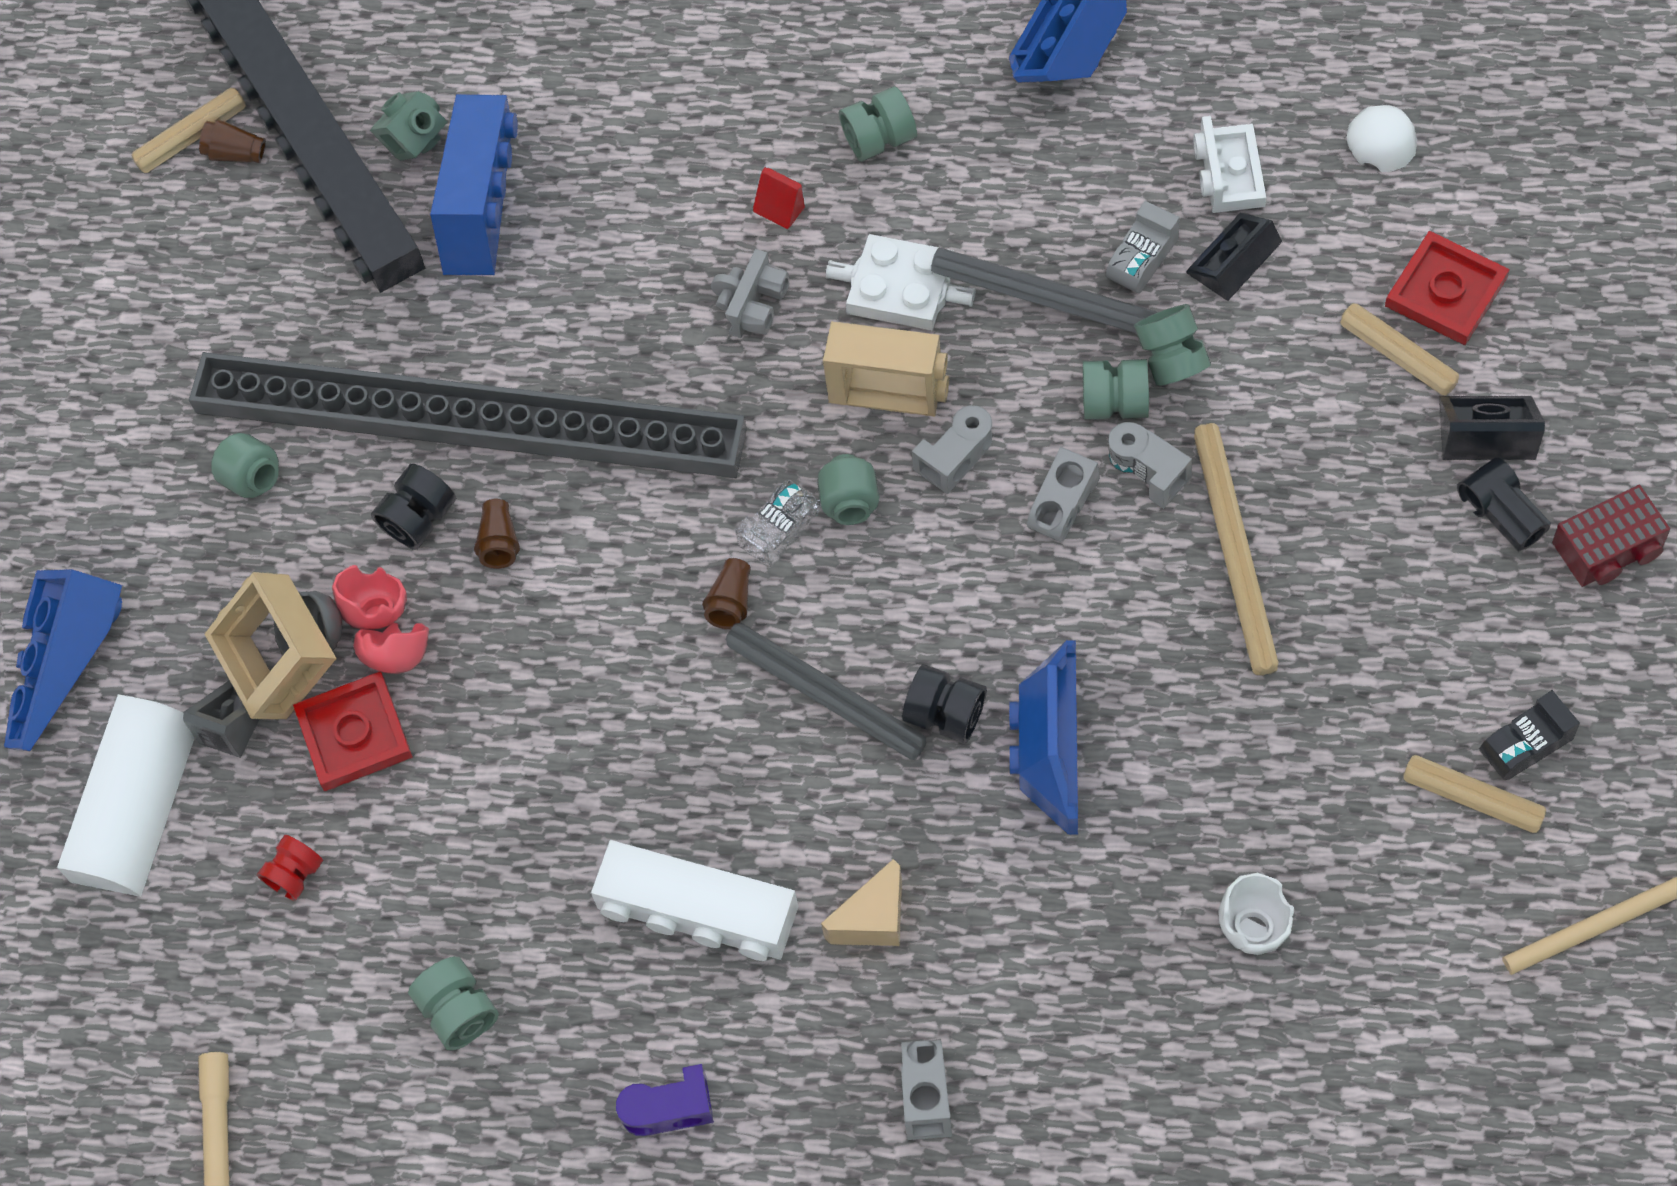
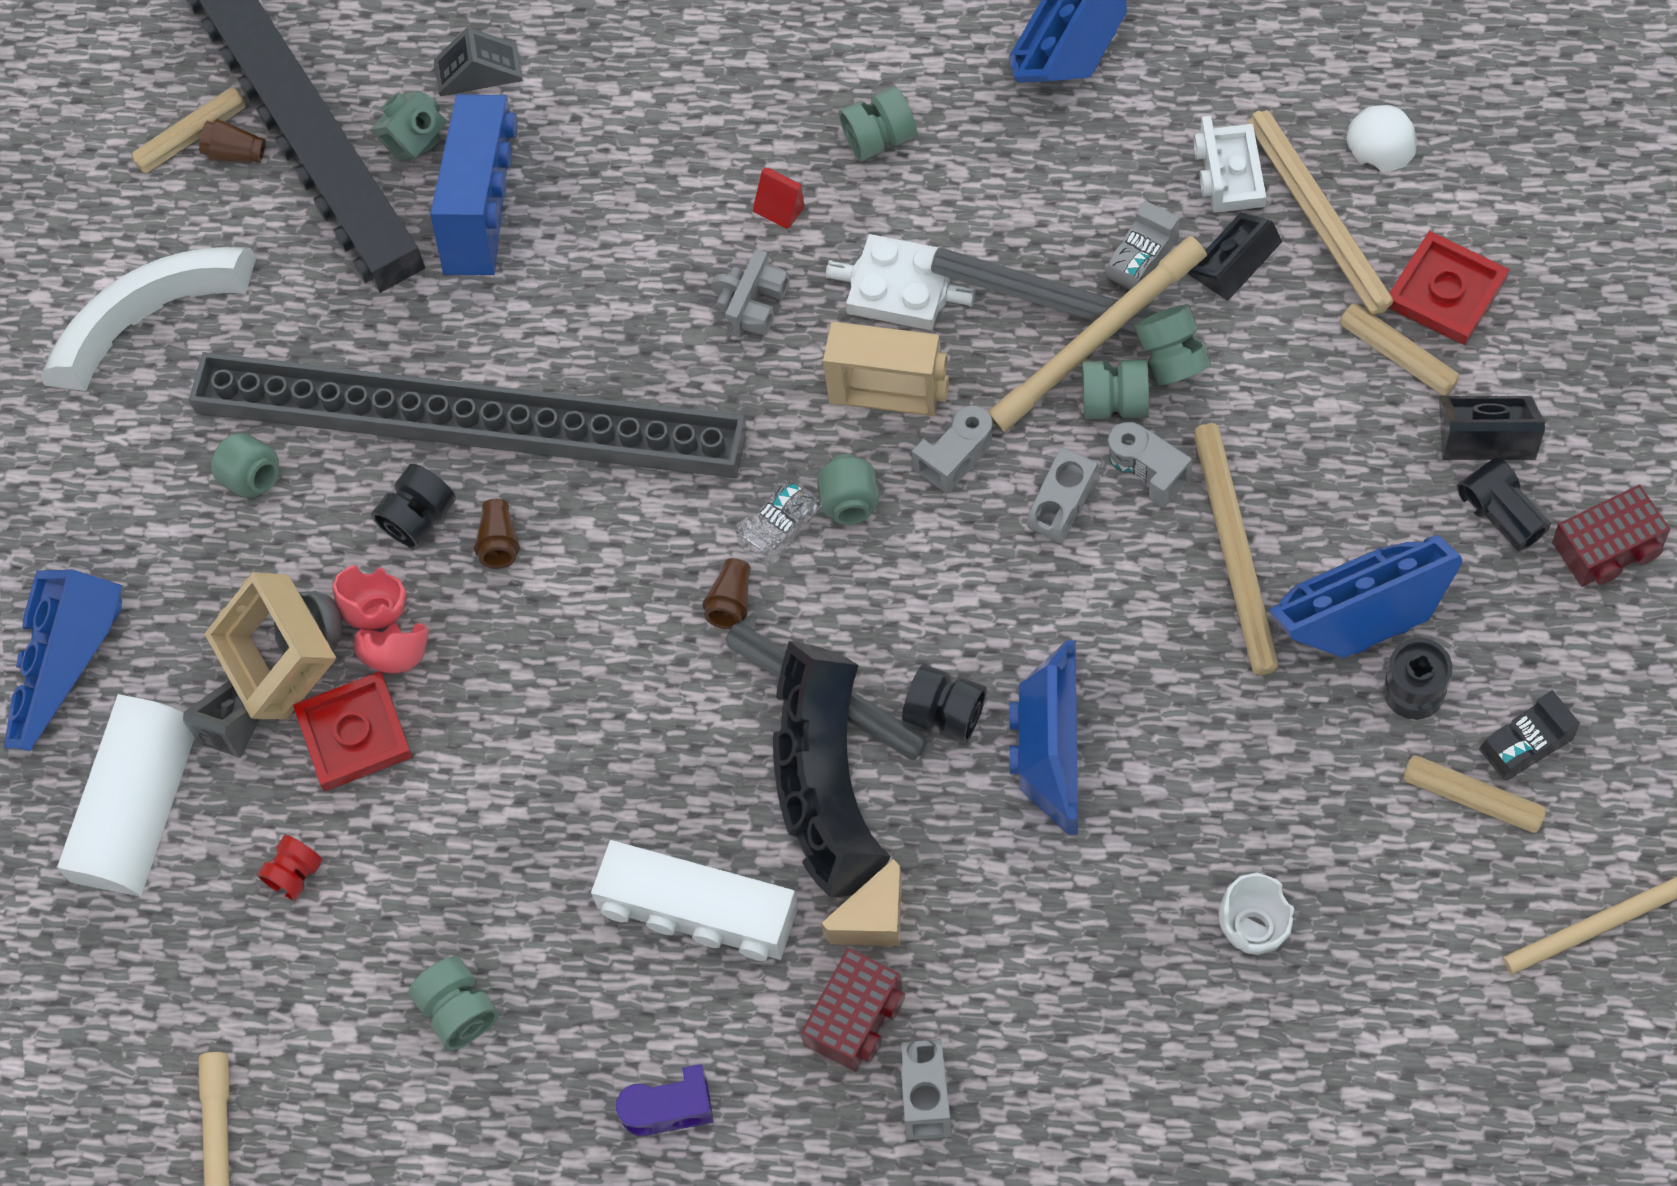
(136, 297): none -> white brick
(476, 62): none -> dark grey slope
(815, 772): none -> black brick
(853, 1010): none -> dark red brick
(1169, 270): none -> tan piece
(1320, 213): none -> tan axle
(1369, 597): none -> blue wedge
(1417, 678): none -> black wheel

